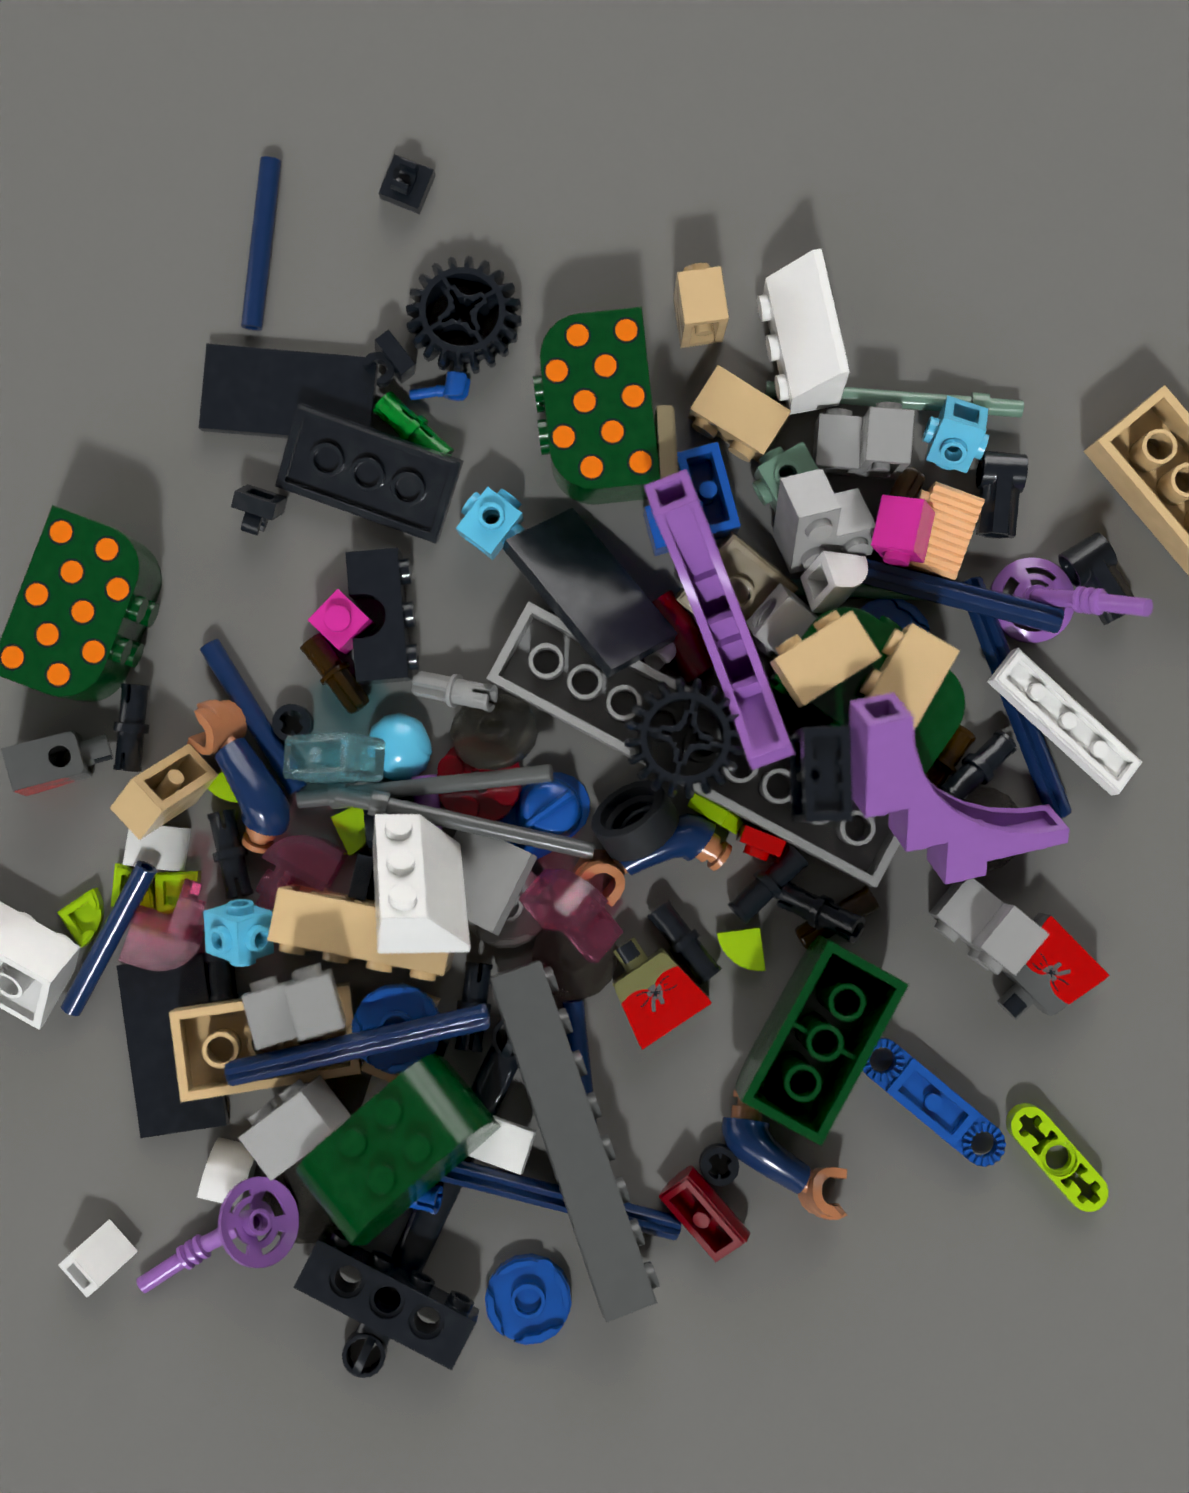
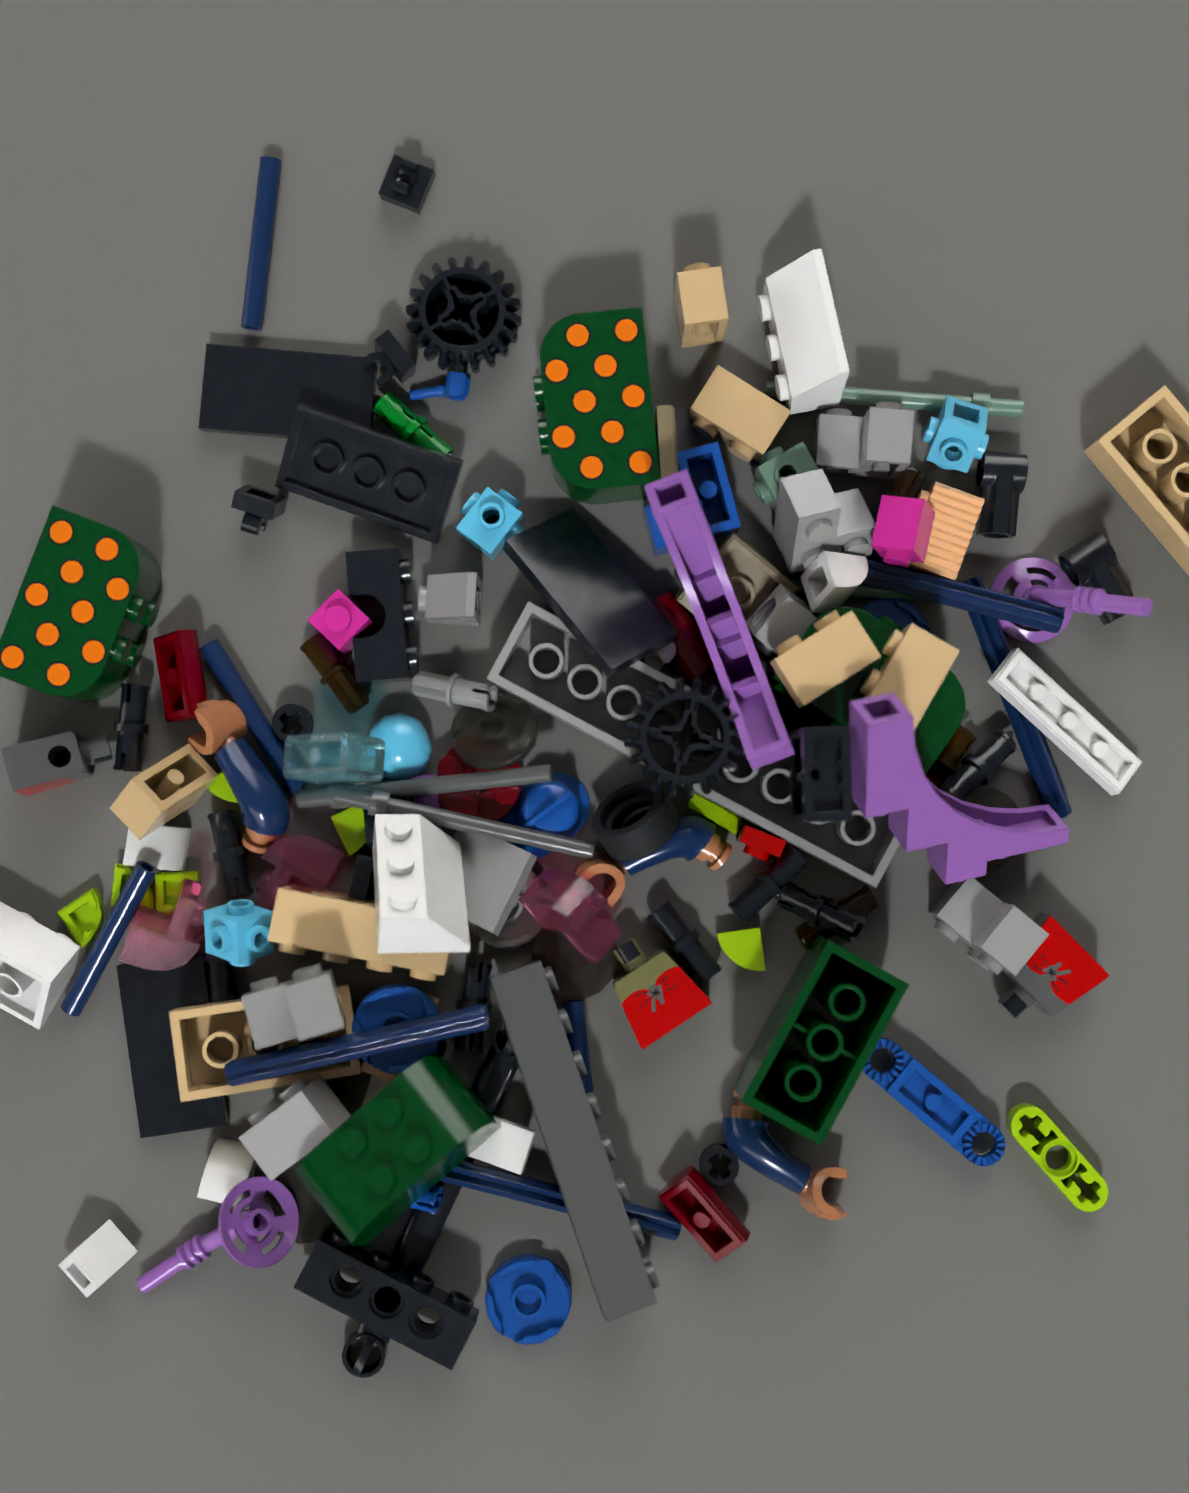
(180, 674): none -> dark red brick
(452, 598): none -> light grey slope

